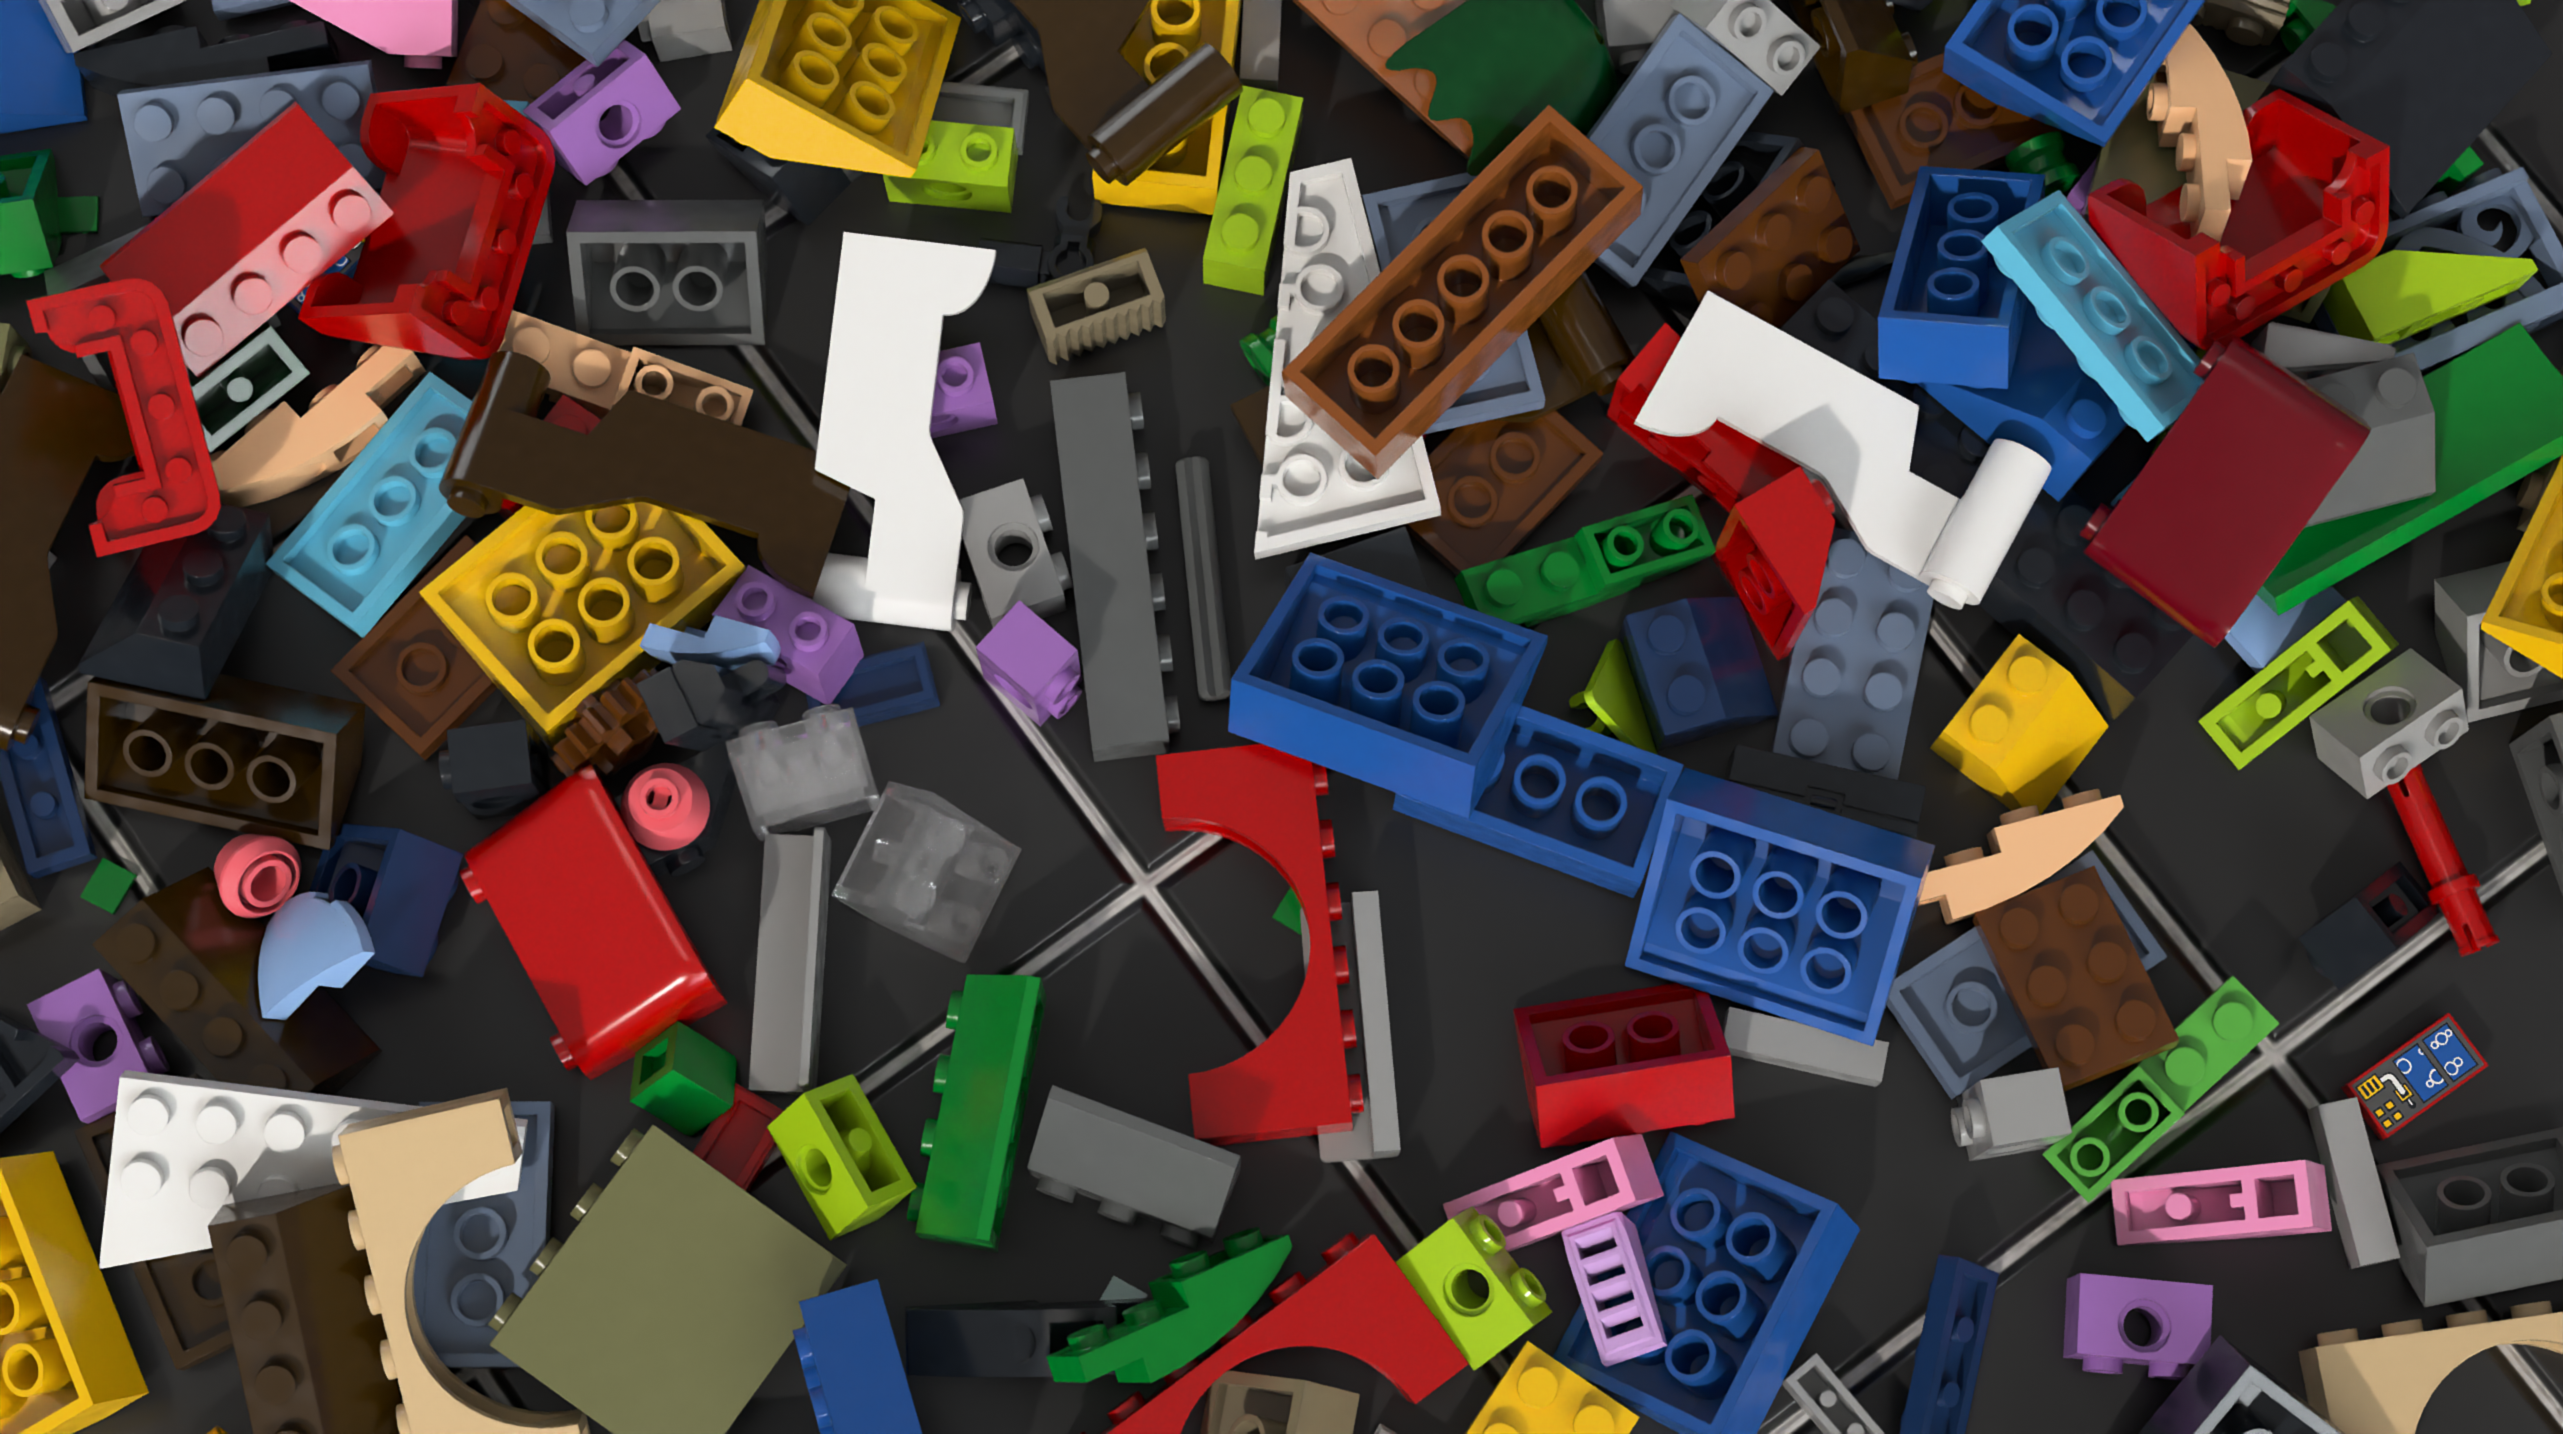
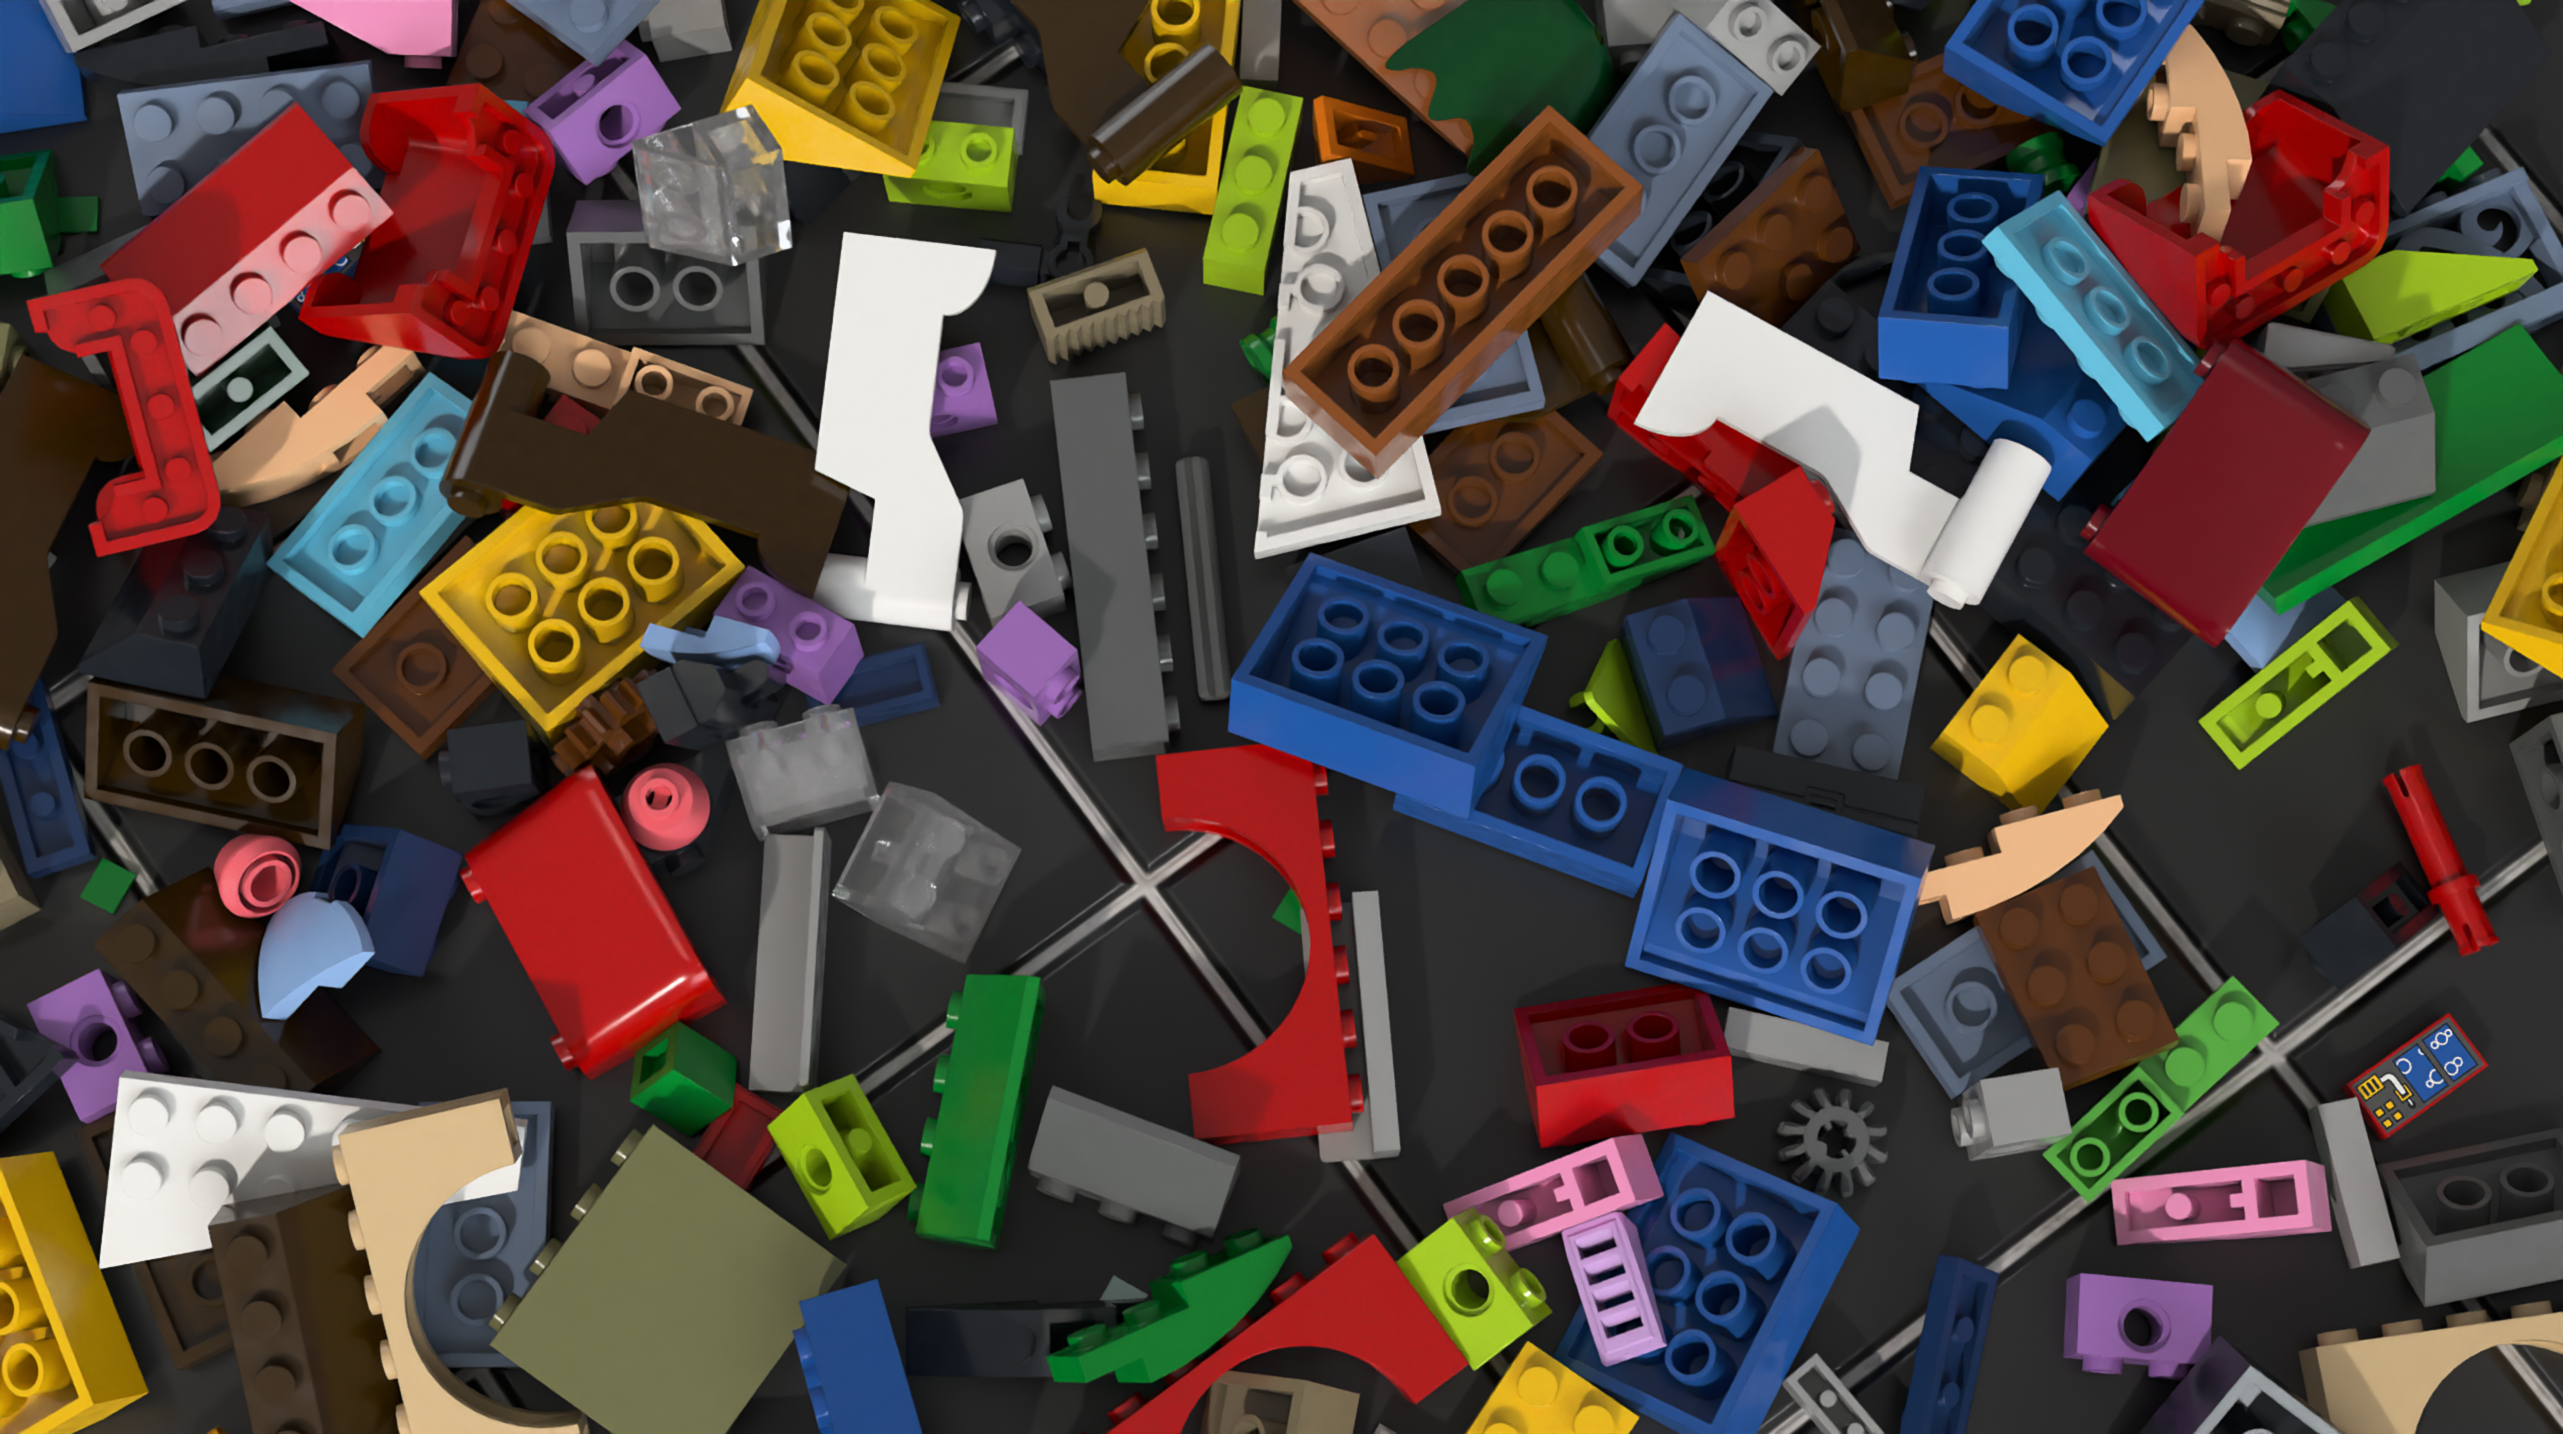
(714, 189): none -> clear slope
(1370, 137): none -> orange slope
(1851, 1132): none -> dark grey gear
(2389, 723): light grey brick -> none

